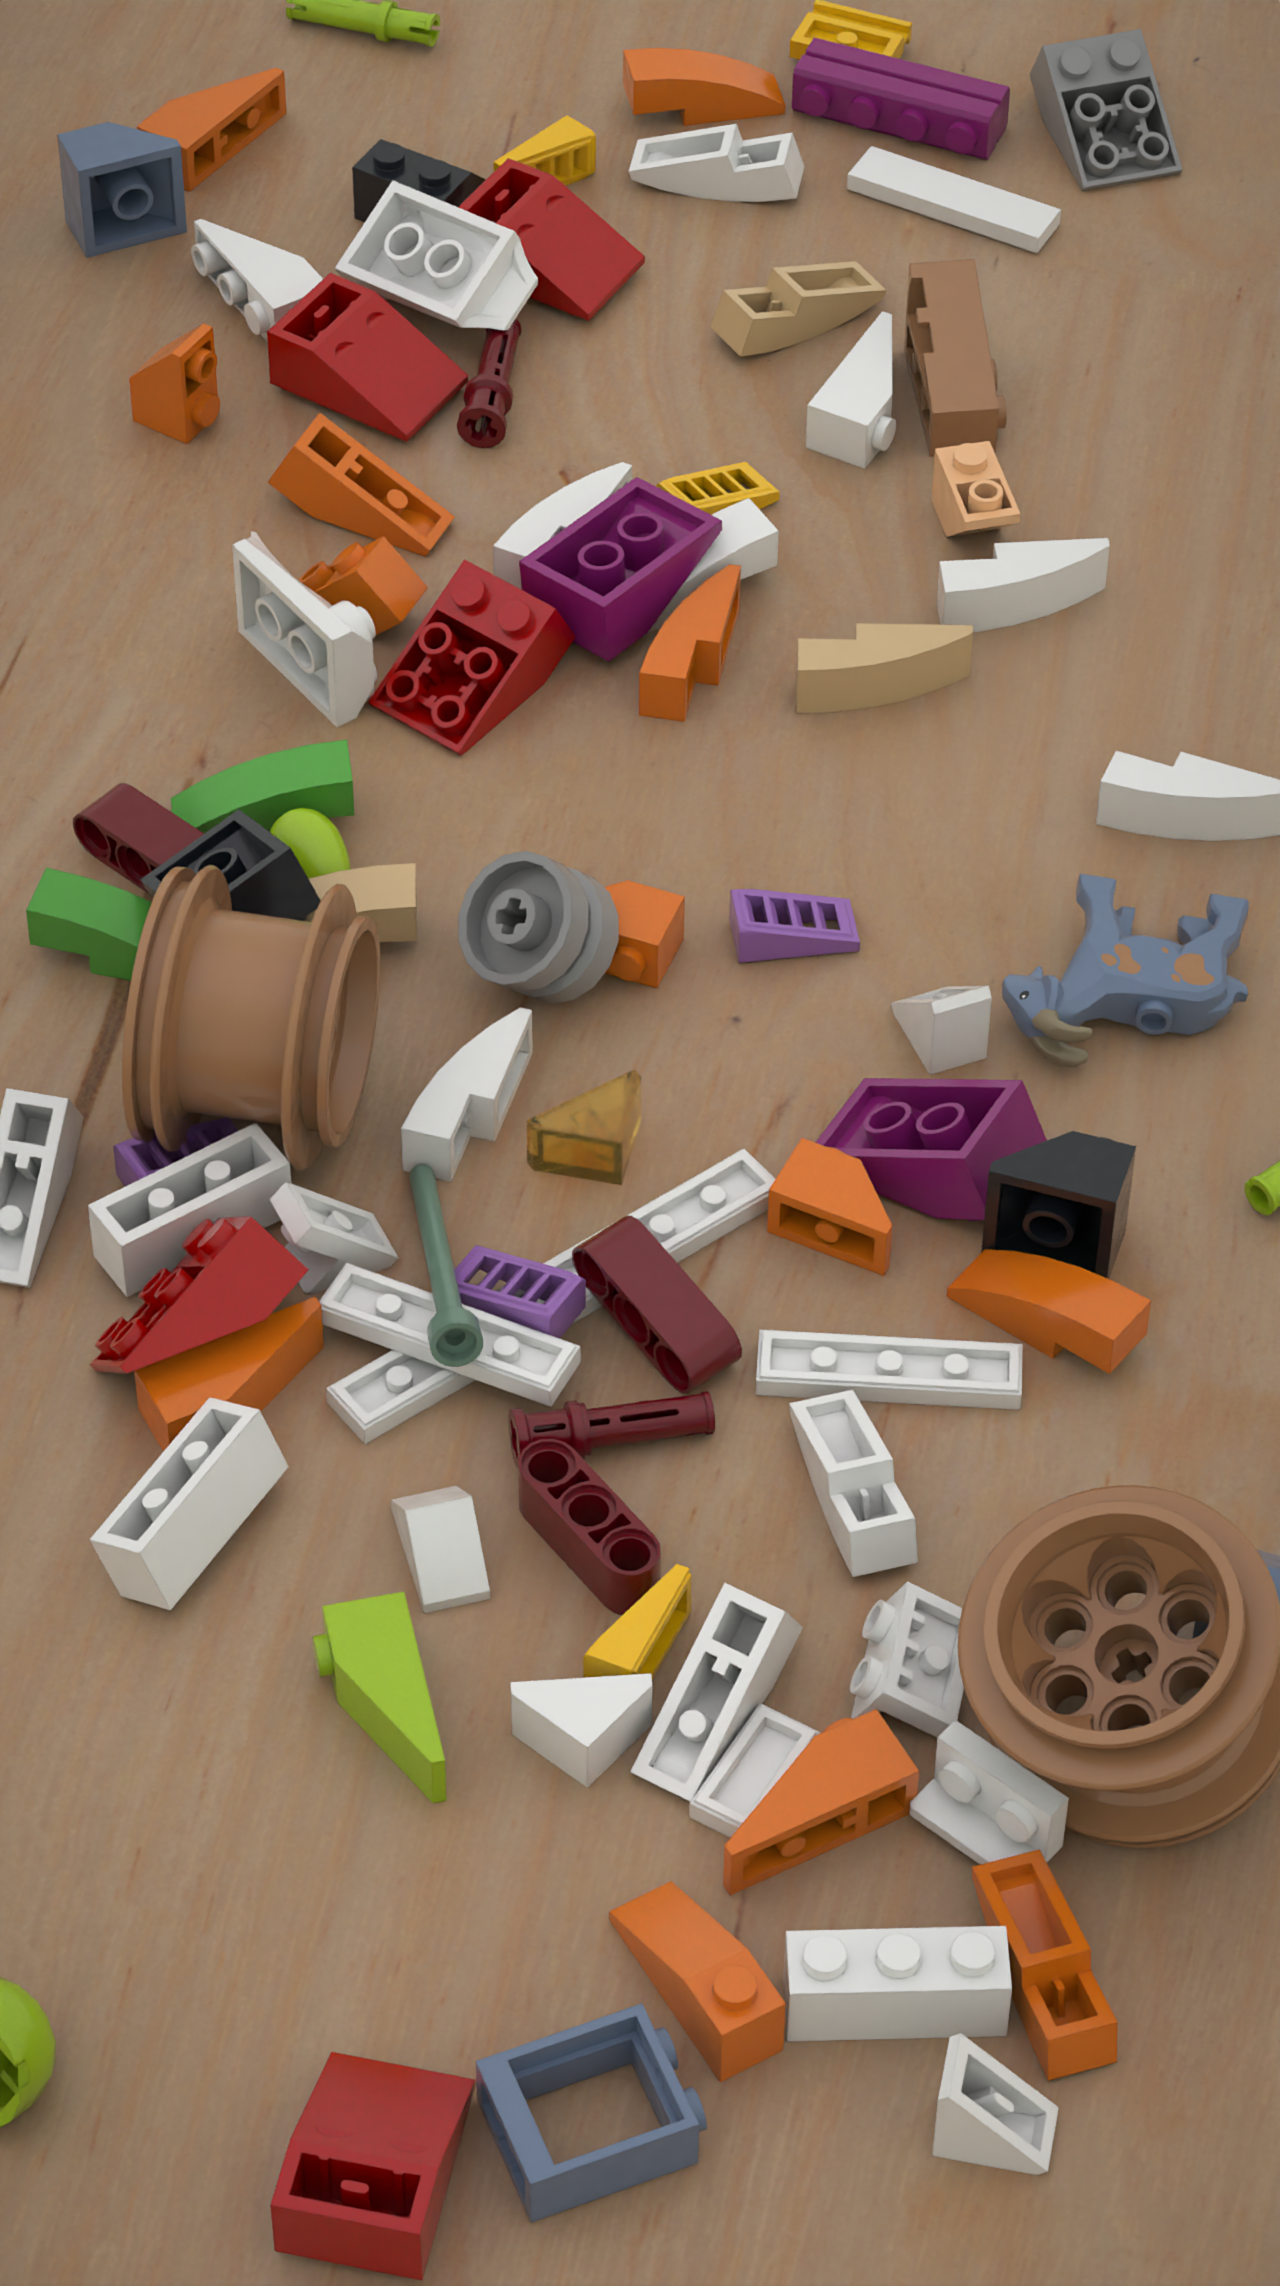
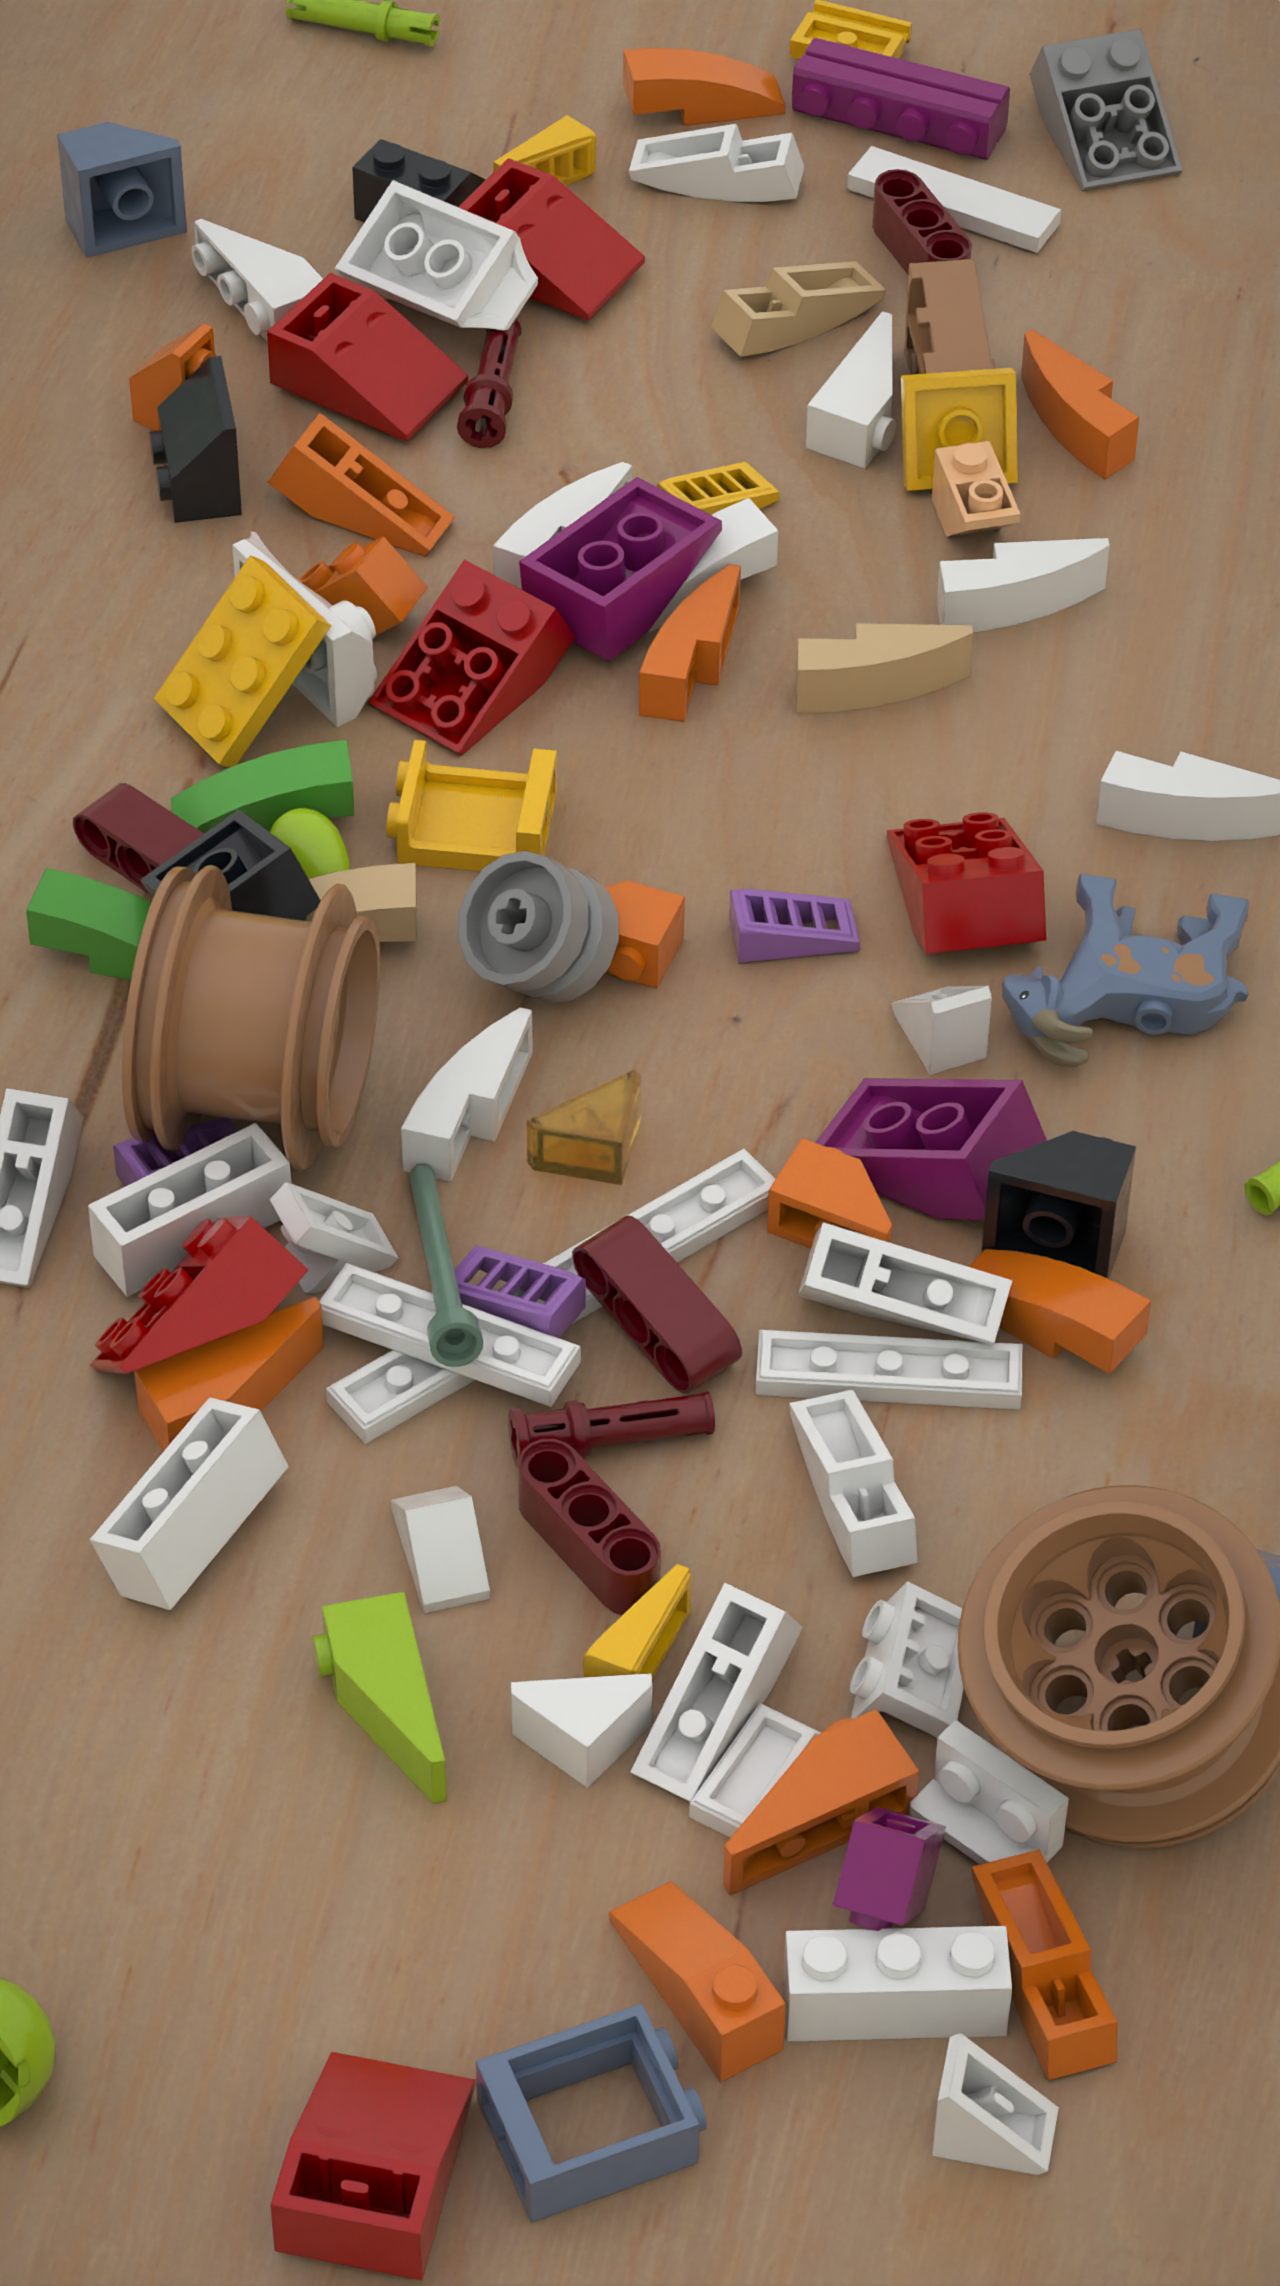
(198, 447): none -> black slope
(219, 121): orange slope -> none
(242, 662): none -> yellow plate
(470, 814): none -> yellow panel
(888, 1868): none -> magenta brick
(903, 1285): none -> white slope
(915, 222): none -> dark red beam
(957, 410): none -> yellow plate
(968, 883): none -> red slope
(1078, 406): none -> orange slope

